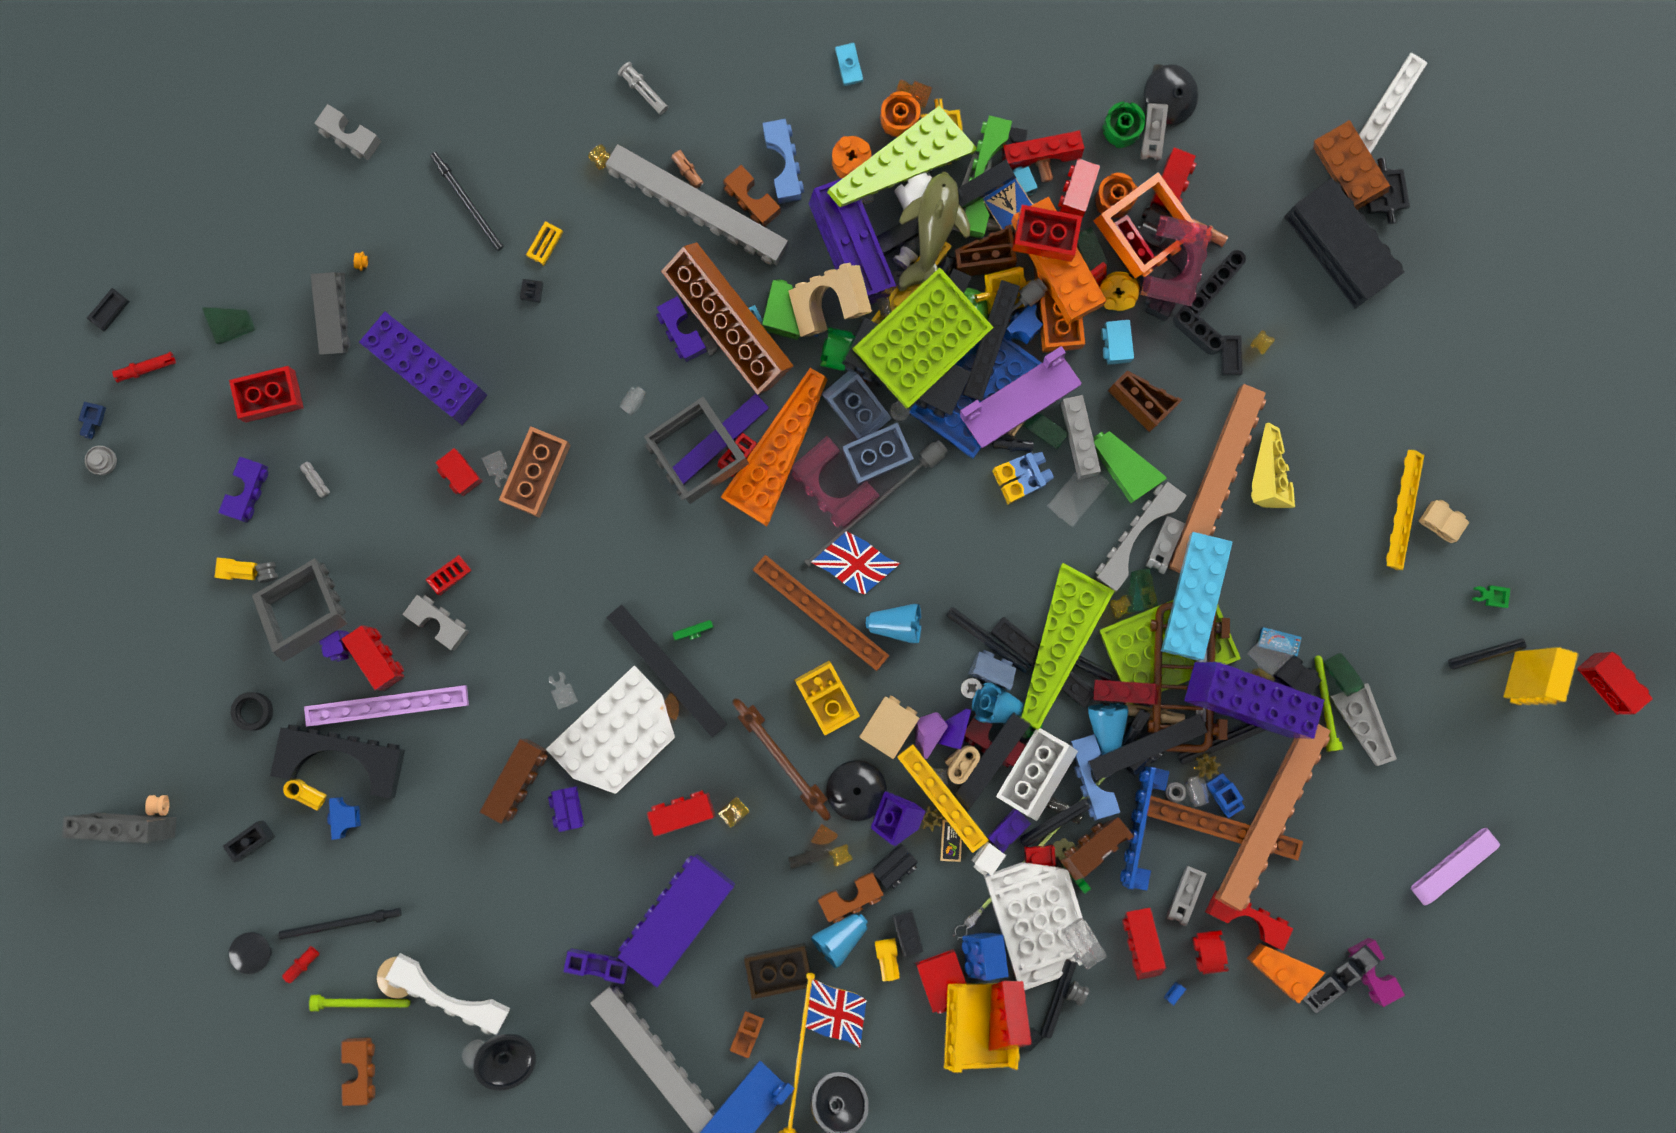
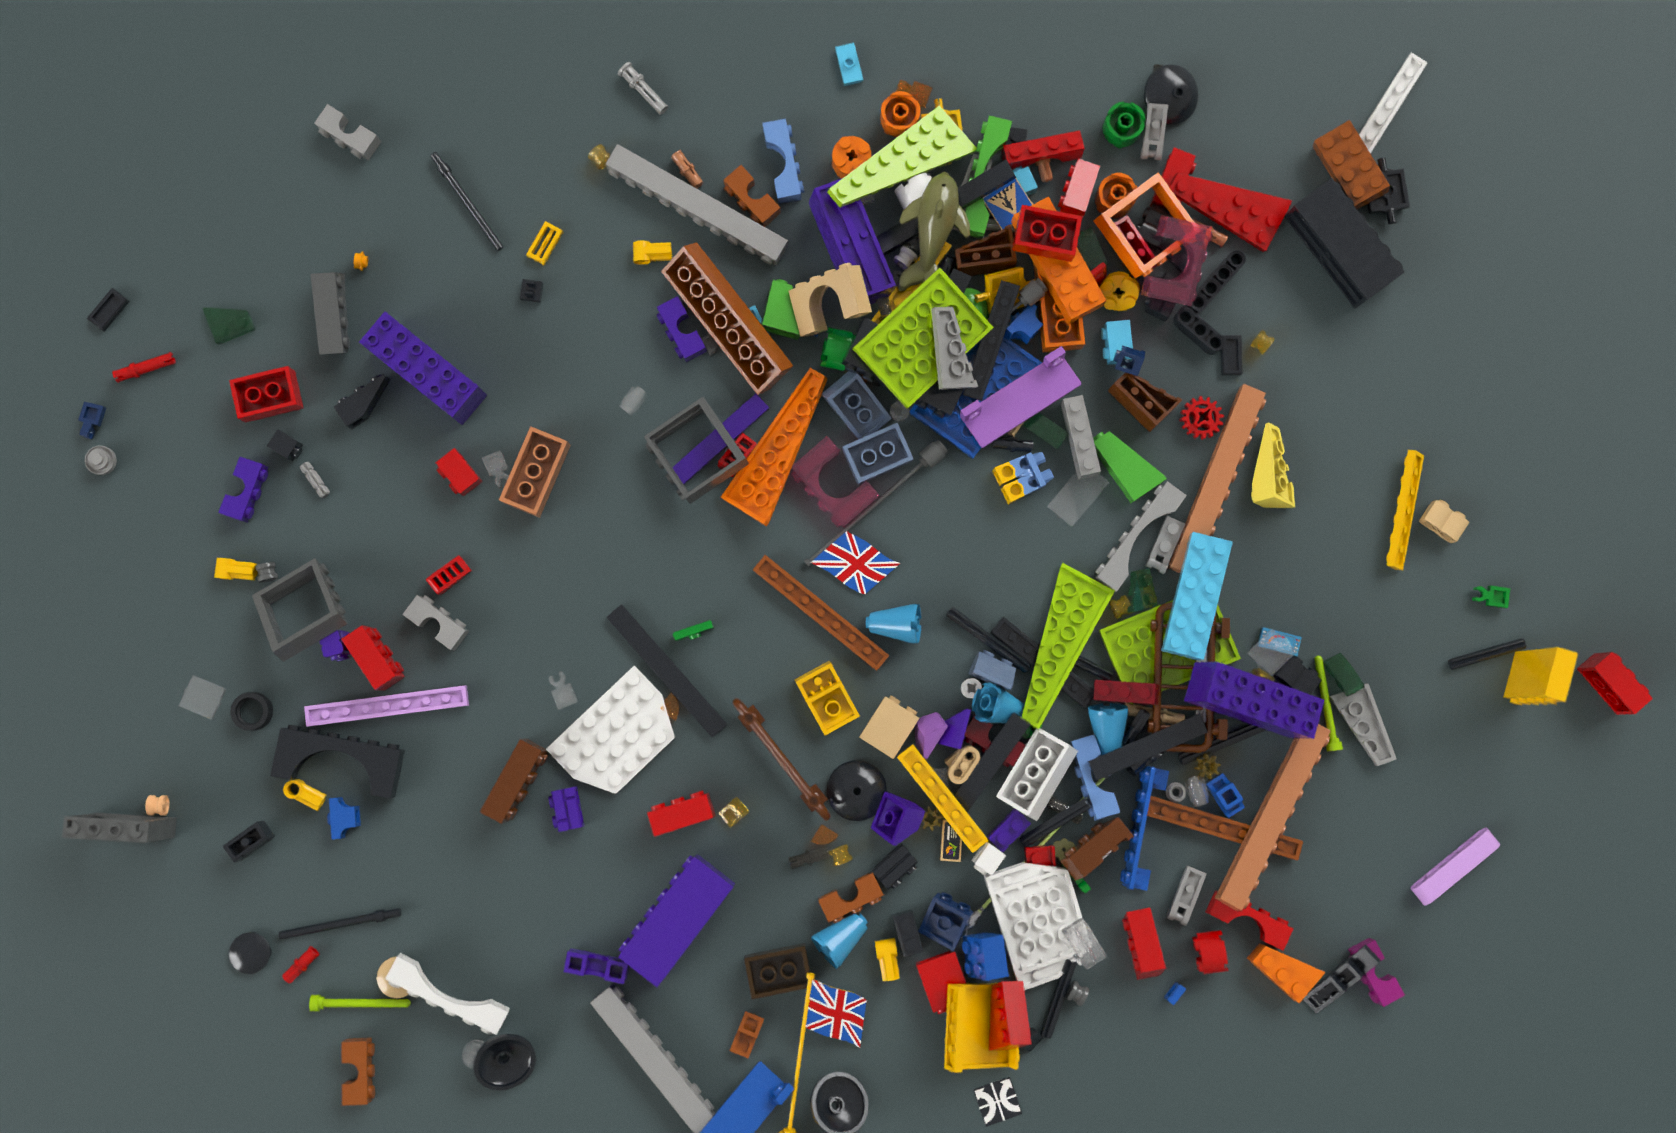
(202, 697): none -> clear piece
(285, 445): none -> black brick
(360, 405): none -> black slope
(645, 252): none -> yellow piece
(946, 920): none -> dark blue plate
(951, 359): none -> light grey wing
(997, 1101): none -> sticker
(1129, 366): none -> dark blue brick
(1195, 413): none -> red gear
(1241, 211): none -> red wing

